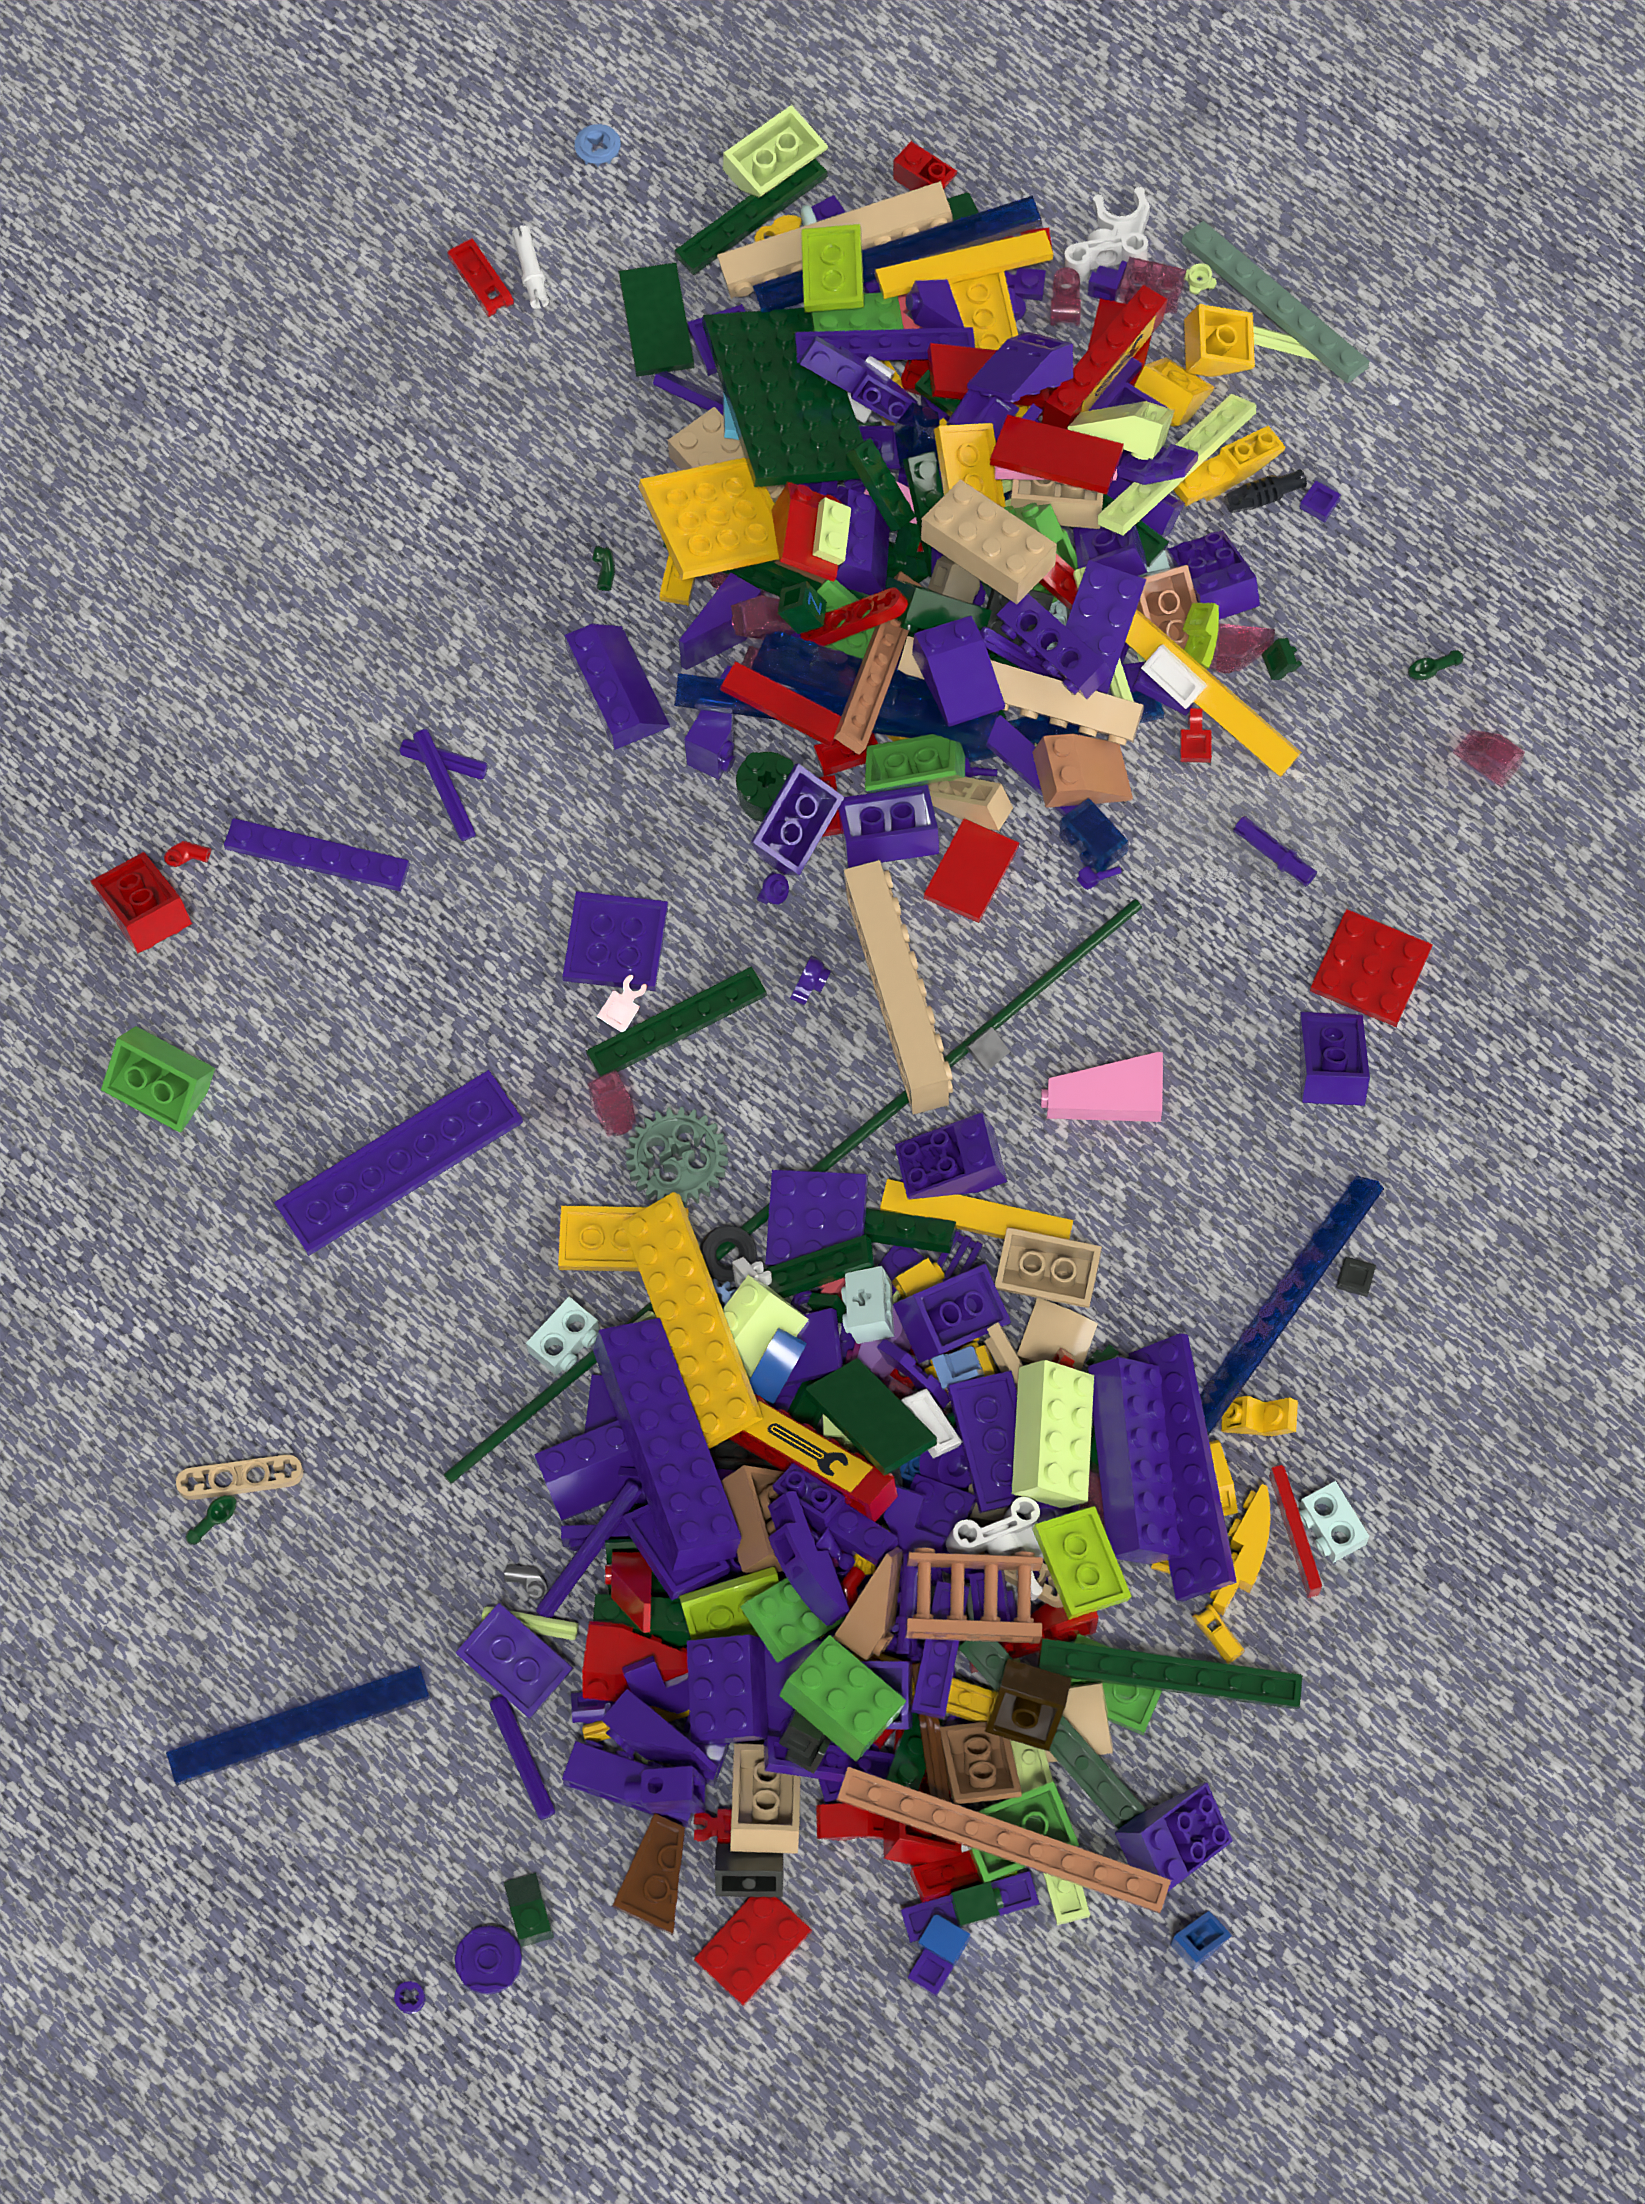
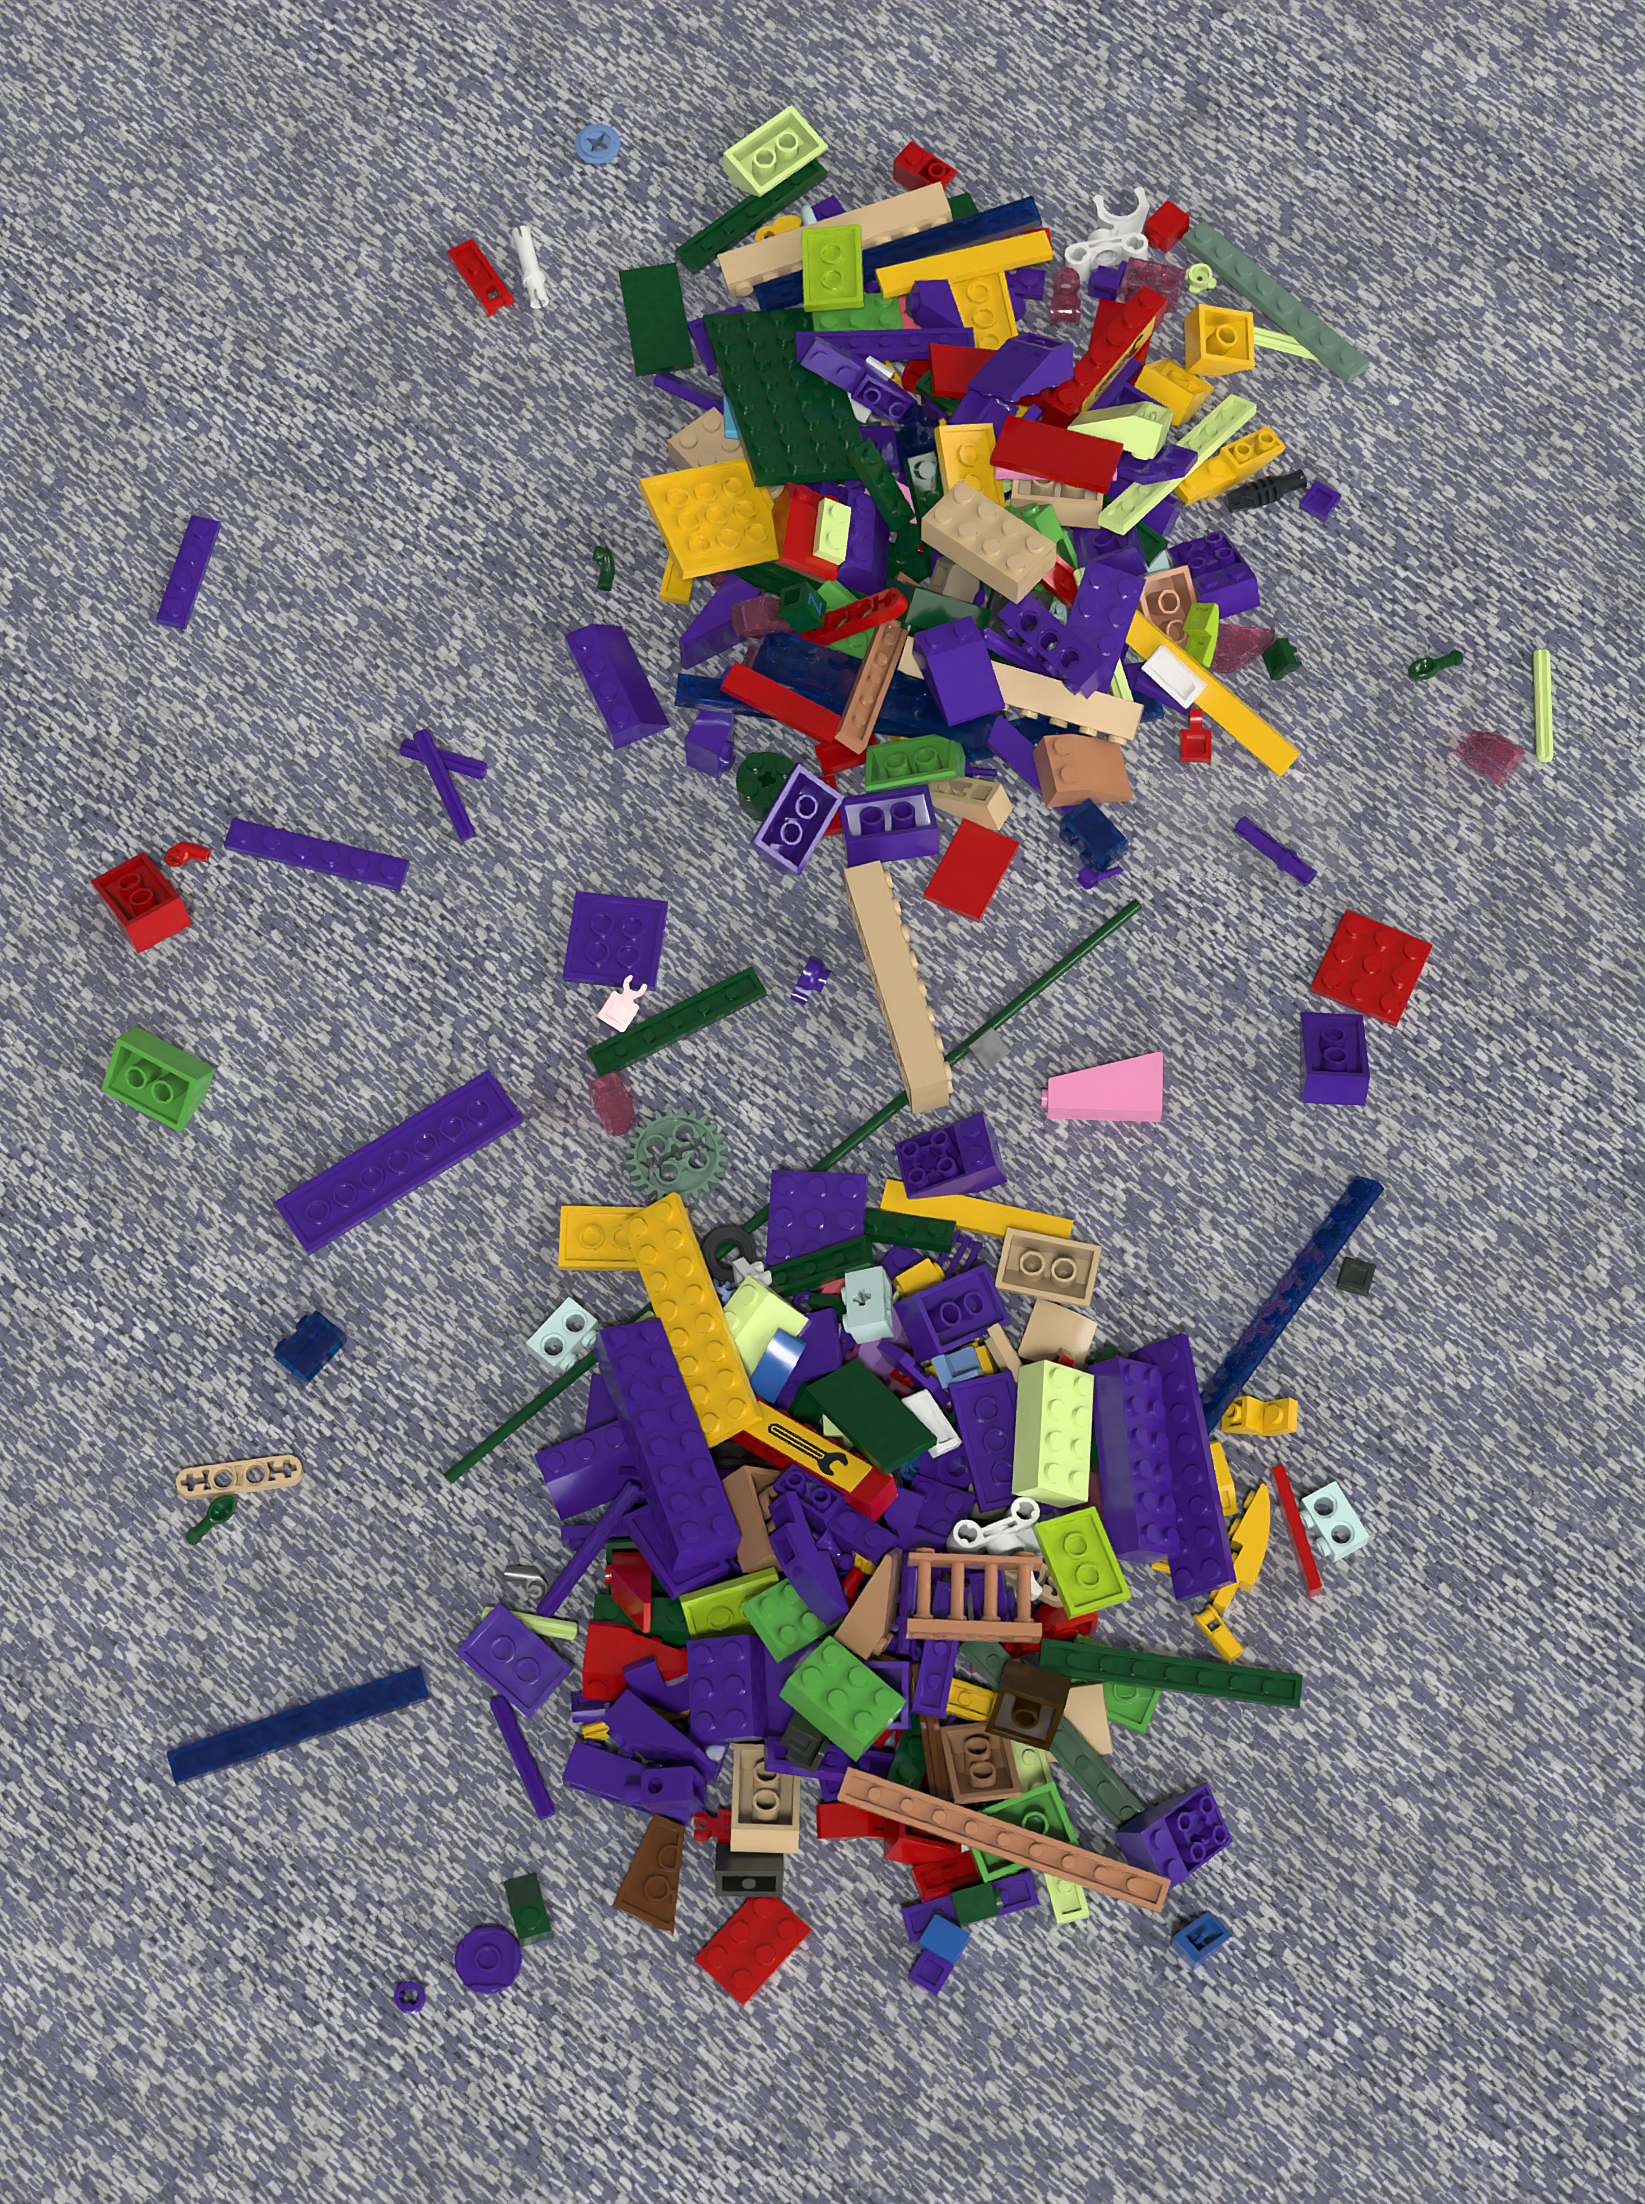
(188, 572): none -> dark purple plate
(309, 1348): none -> clear blue brick
(774, 889): dark purple plate -> none
(1166, 226): none -> red brick
(1542, 705): none -> yellowish green axle

